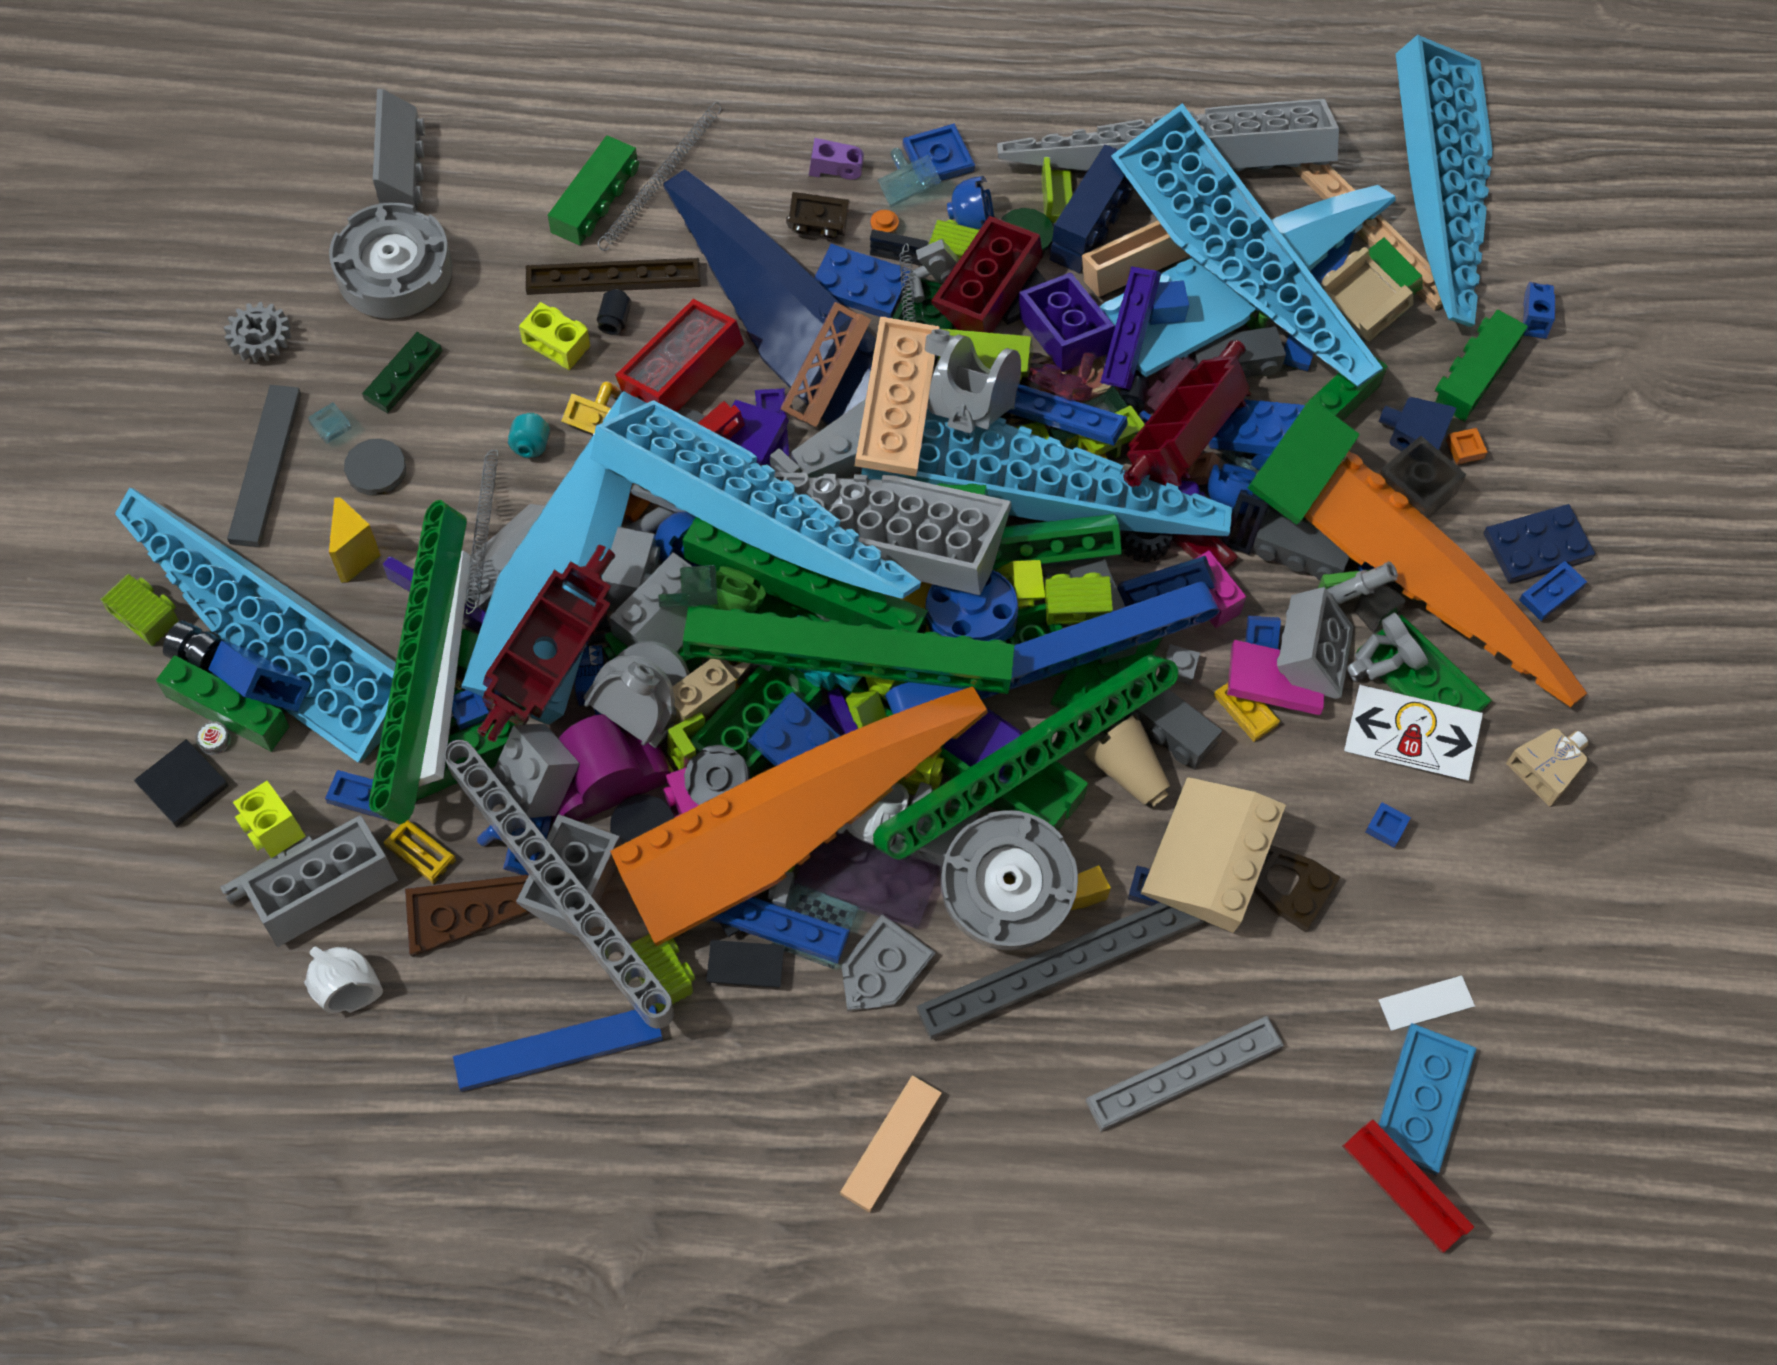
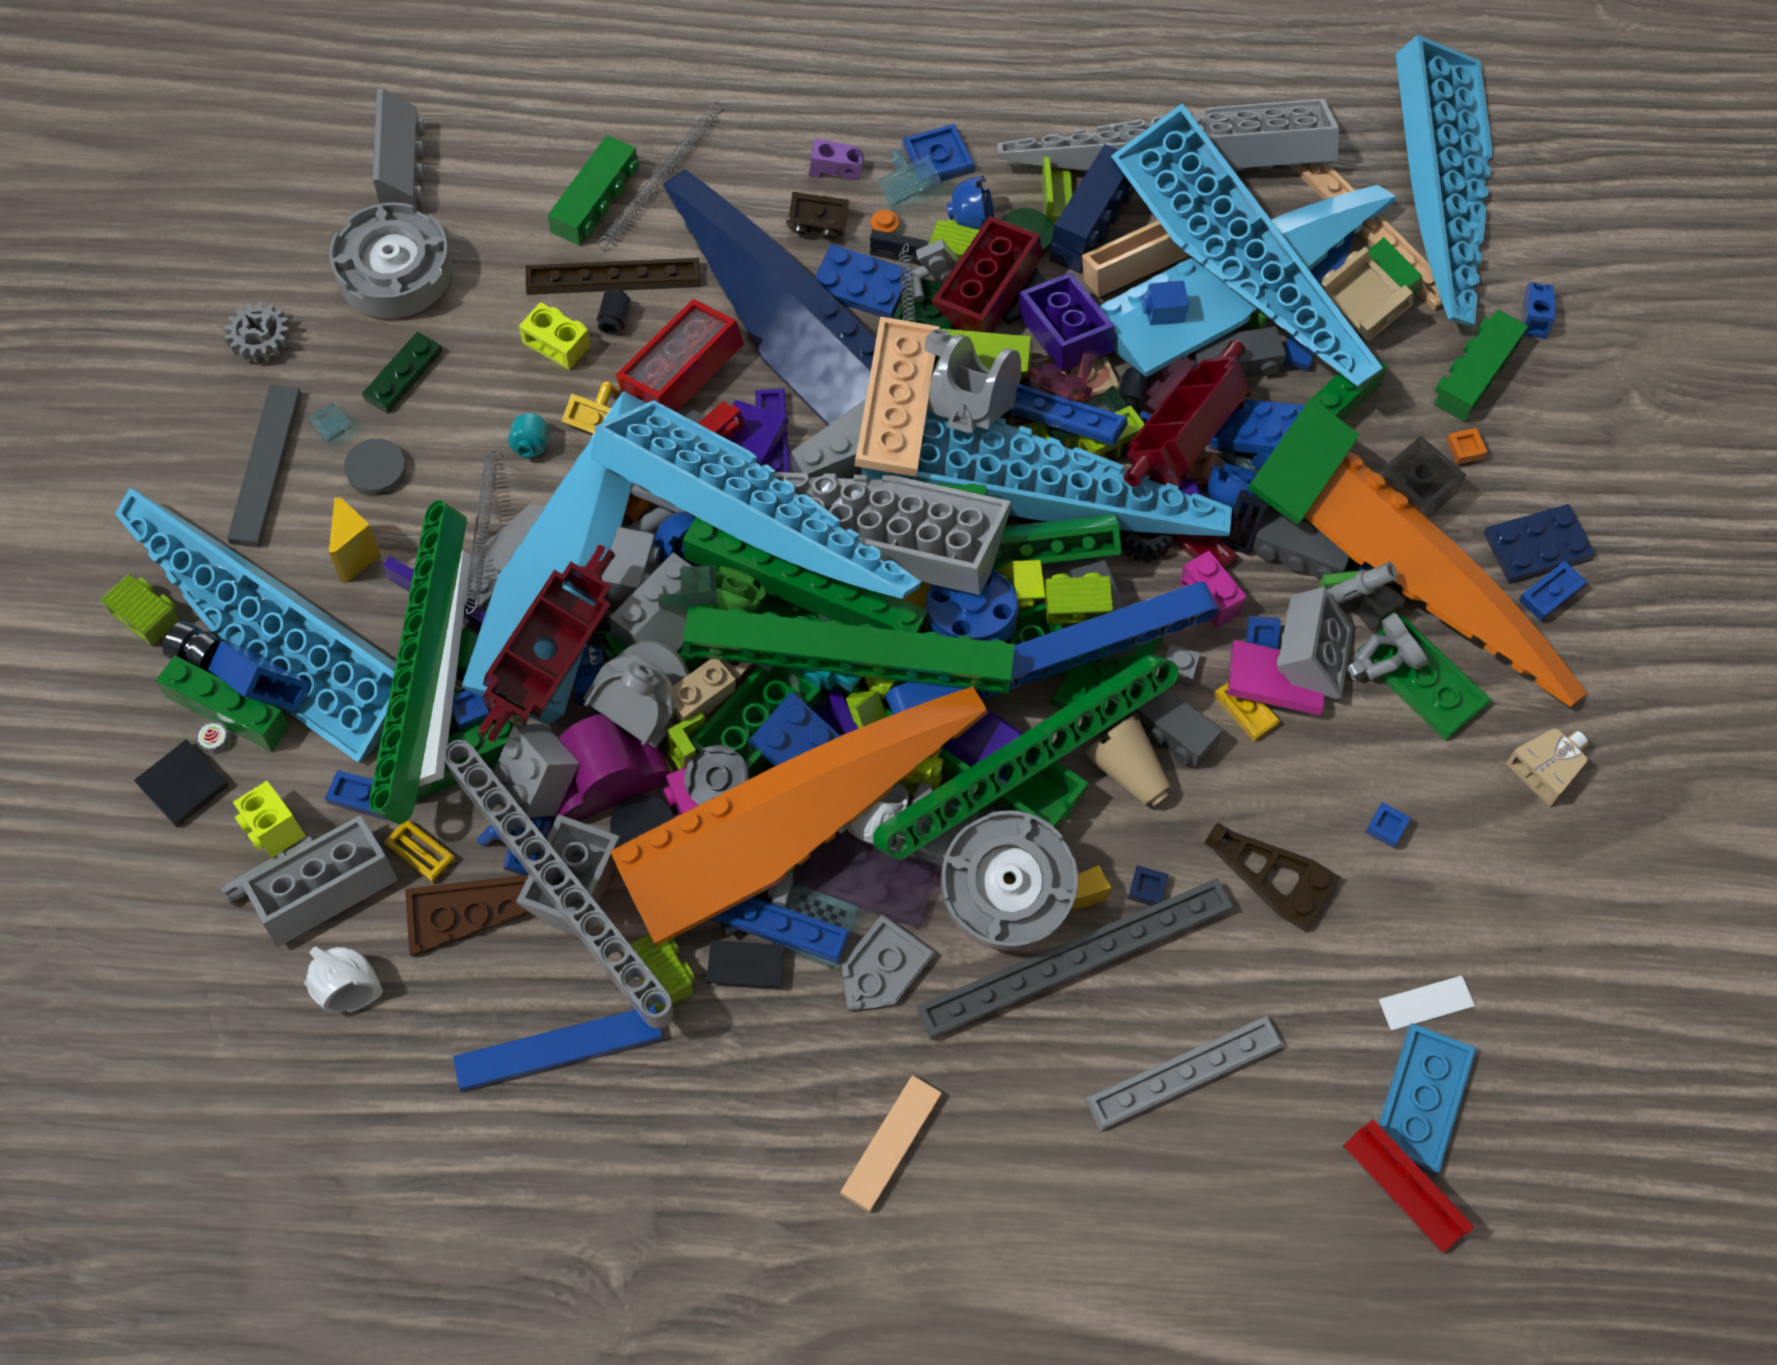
(782, 463): light grey plate -> none
(835, 370): nougat fence -> none
(1130, 327): dark purple tile -> none
(1166, 580): dark blue plate -> none
(1213, 851): tan slope -> none
(1413, 732): white sticker -> none
(1416, 420): dark blue torso -> none

